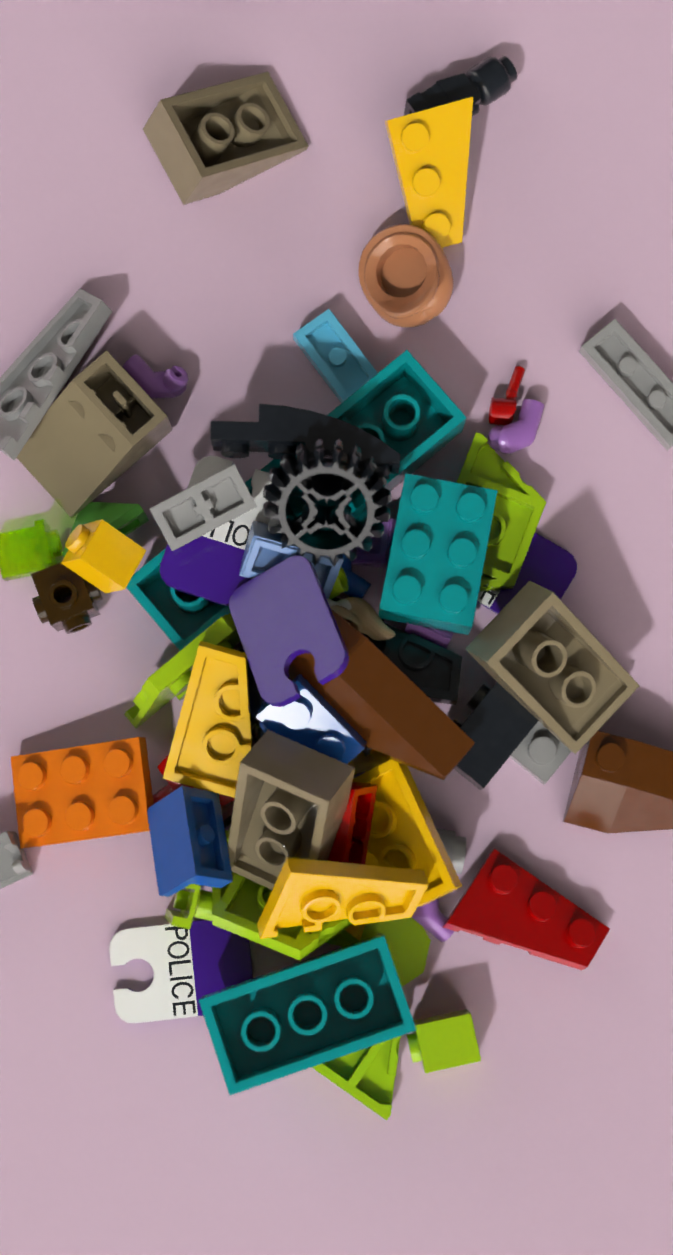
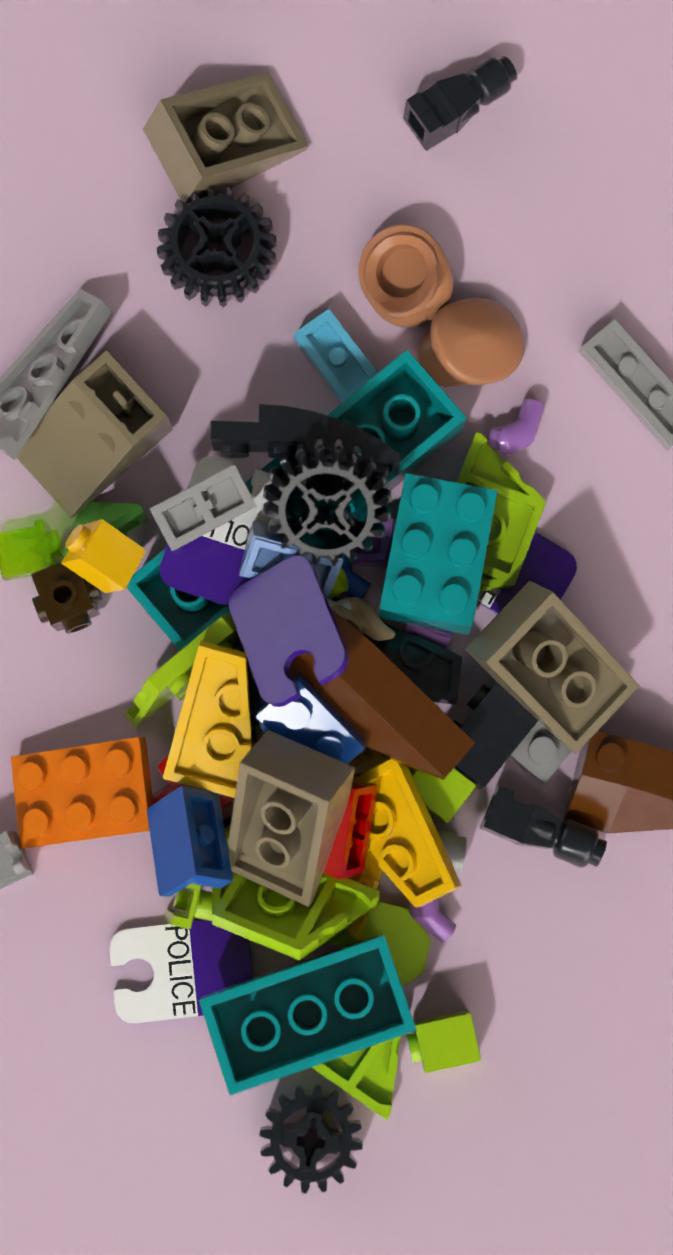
(157, 384): medium lavender arm -> none
(239, 221): none -> black gear
(332, 891): yellow wing -> none
(333, 1142): none -> black gear
(433, 166): yellow wing -> none
(443, 796): none -> lime brick
(472, 344): none -> nougat piece
(501, 409): red hand -> none
(523, 912): red wing -> none
(541, 829): none -> black piece

